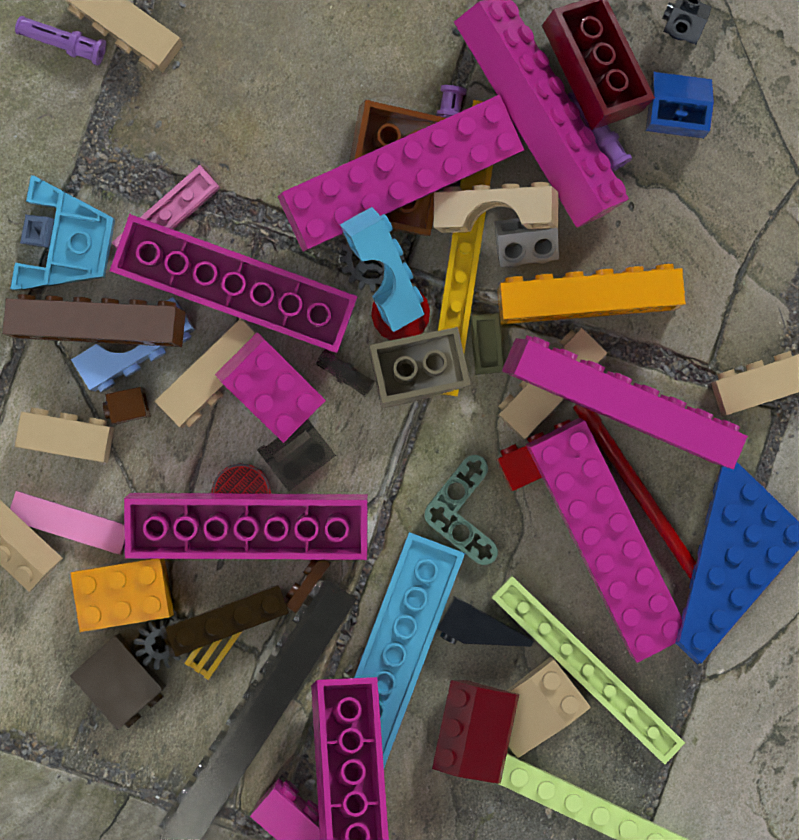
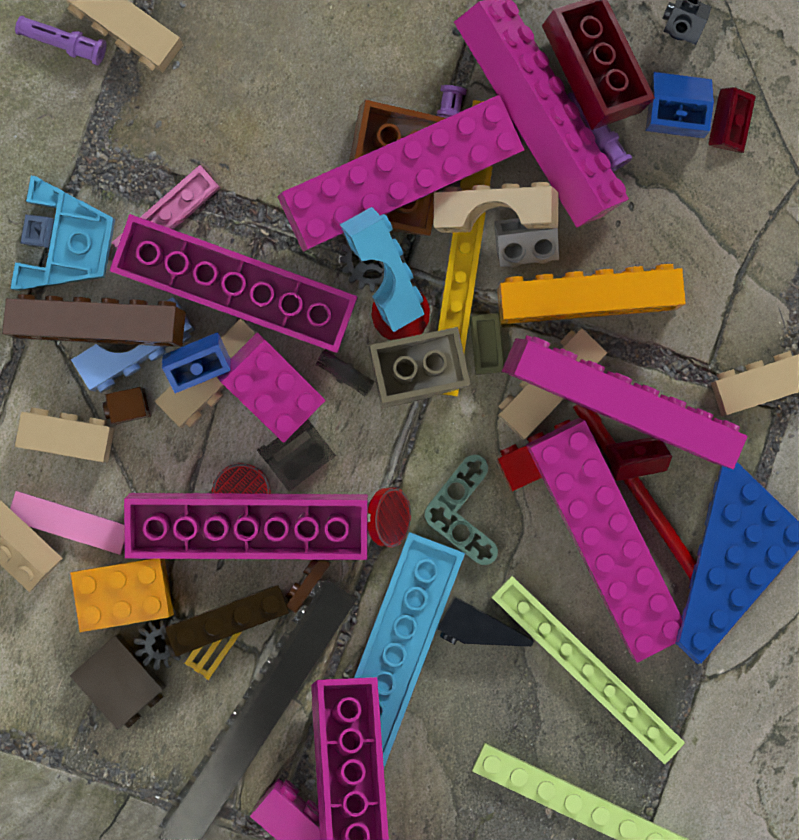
(196, 362): none -> blue brick
(389, 517): none -> red tile
(475, 731): dark red slope -> none
(544, 706): tan slope -> none
(638, 458): none -> dark red slope
(732, 119): none -> dark red slope

